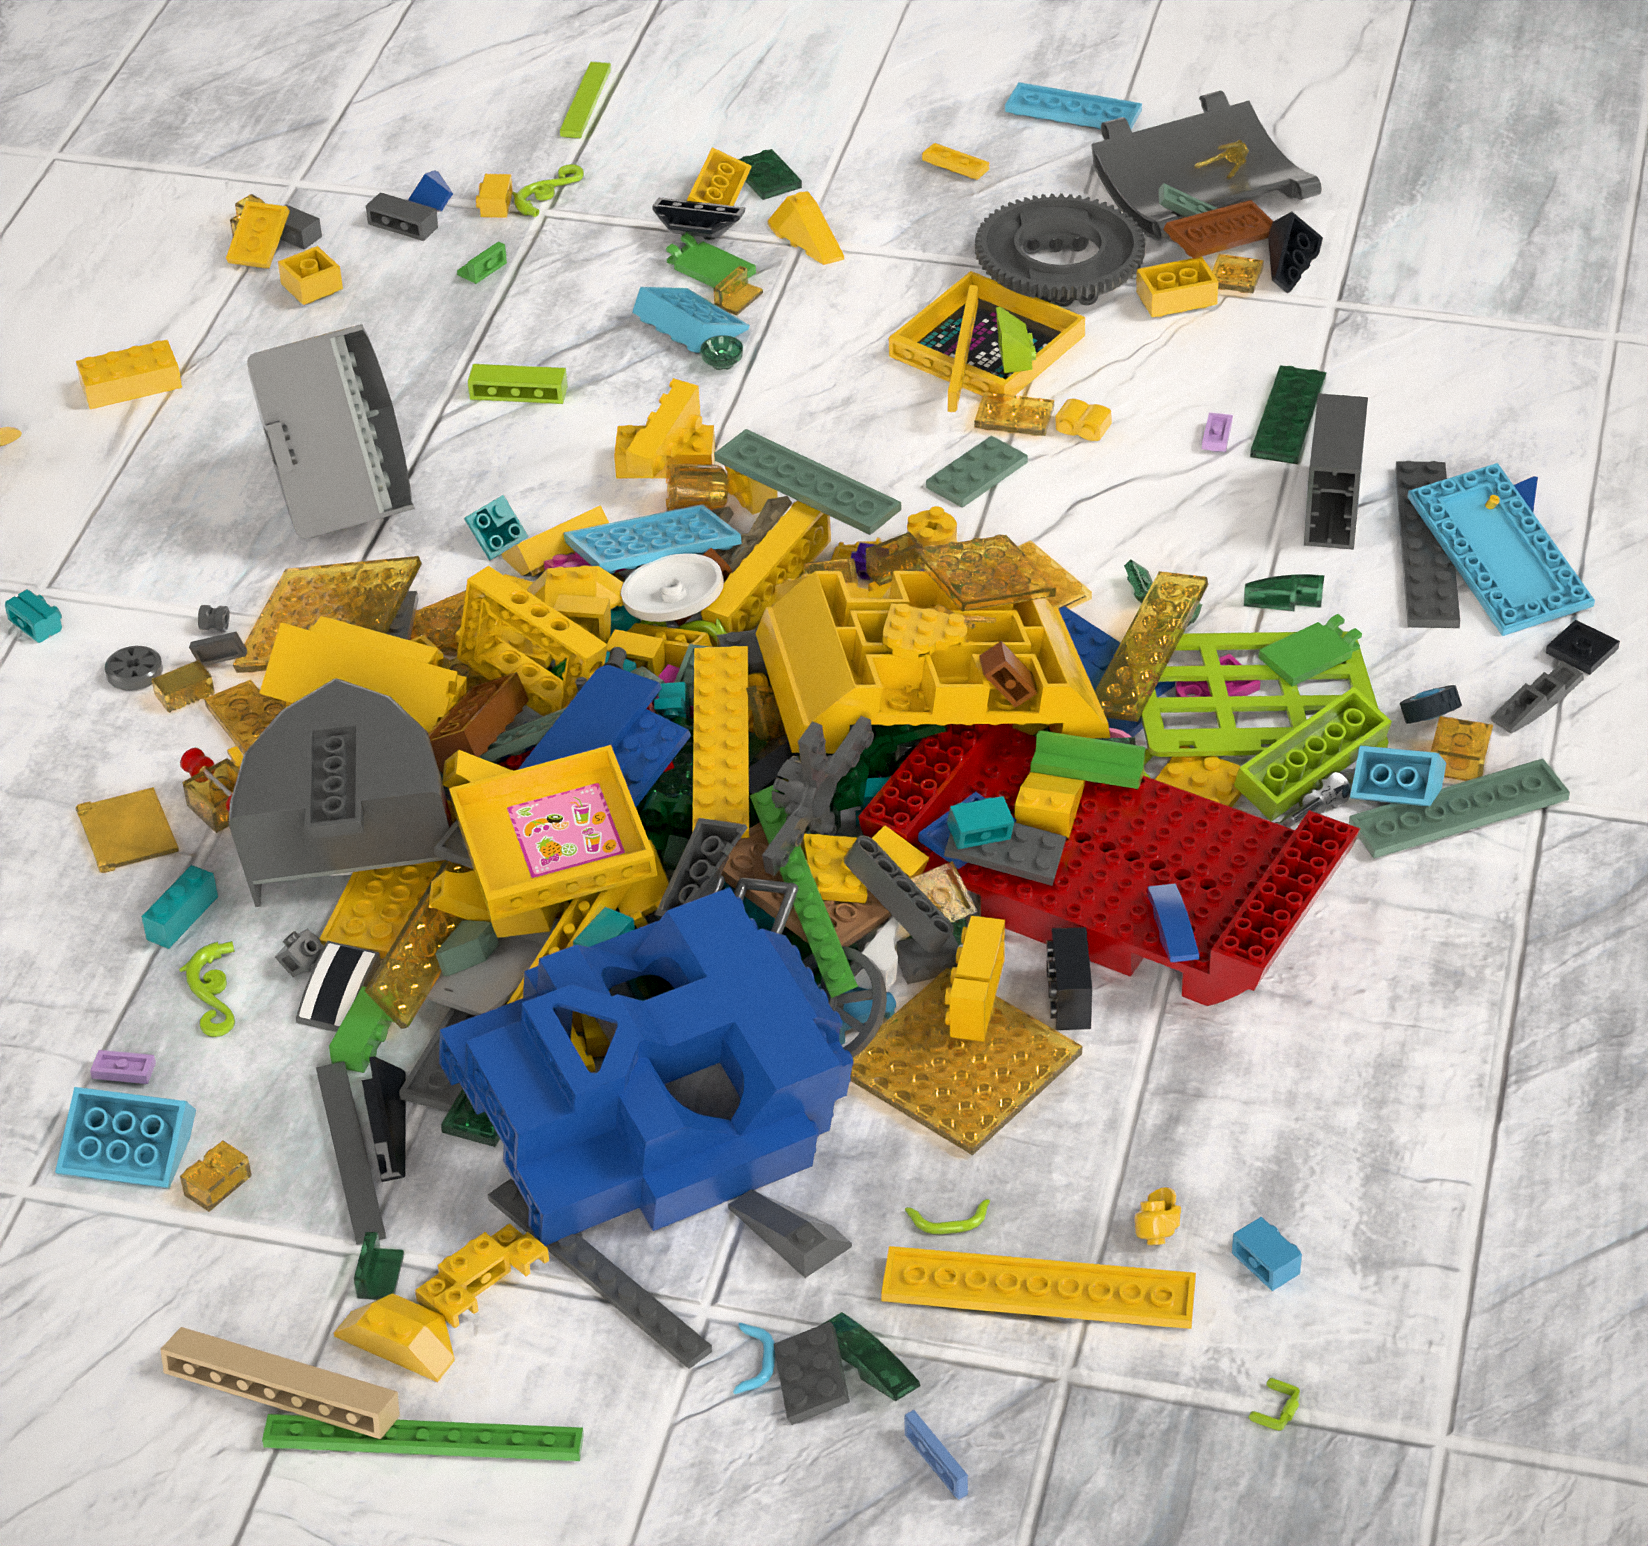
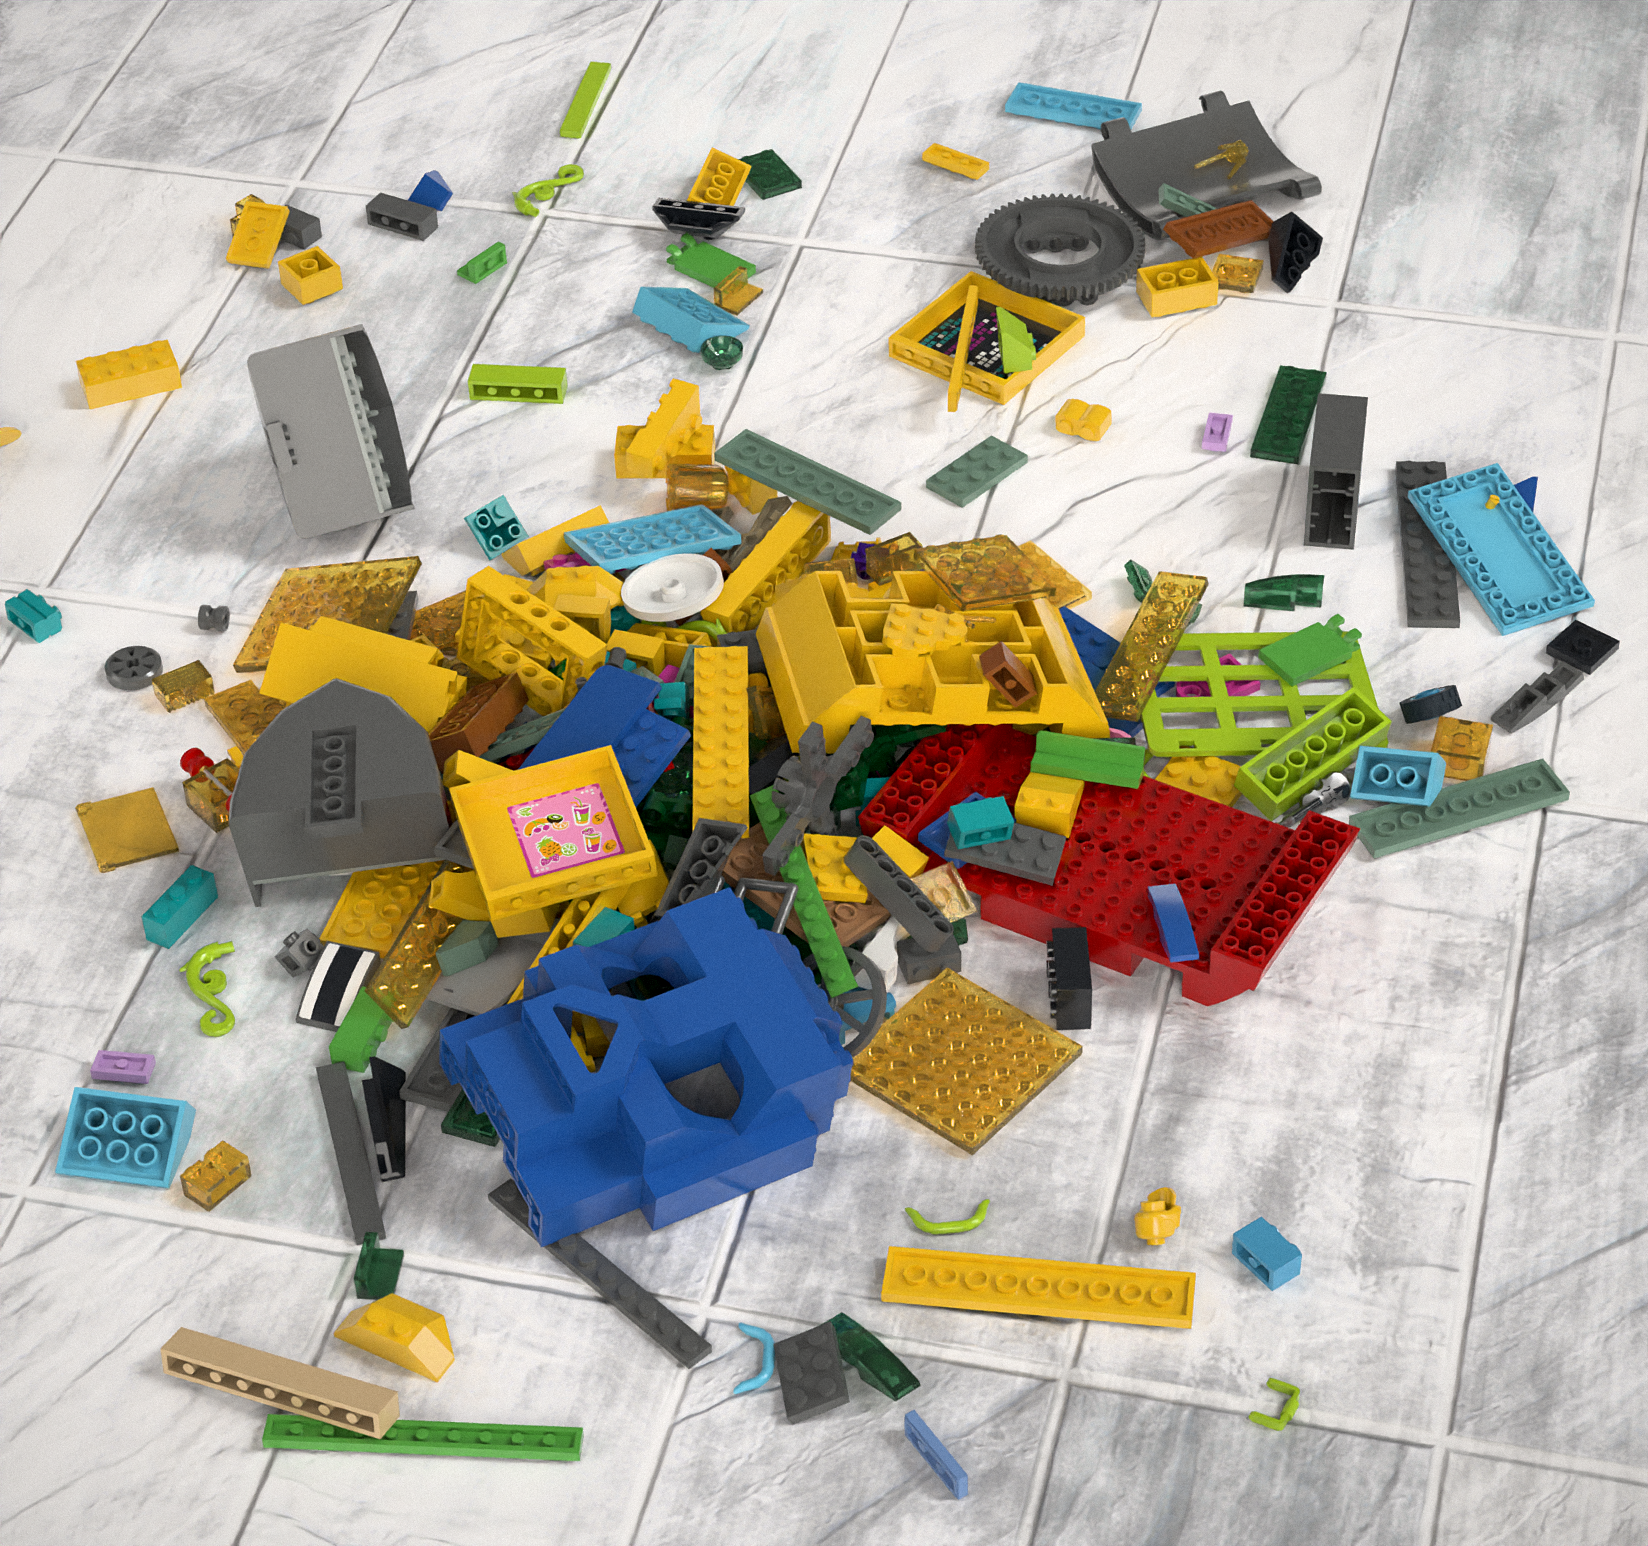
(218, 648): dark grey tile -> none
(476, 1269): yellow bracket -> none
(495, 195): yellow brick -> none
(793, 1234): dark grey wedge -> none
(805, 226): yellow wedge -> none
(933, 527): yellow brick -> none
(975, 978): yellow piece -> none
(1014, 414): clear yellow plate -> none

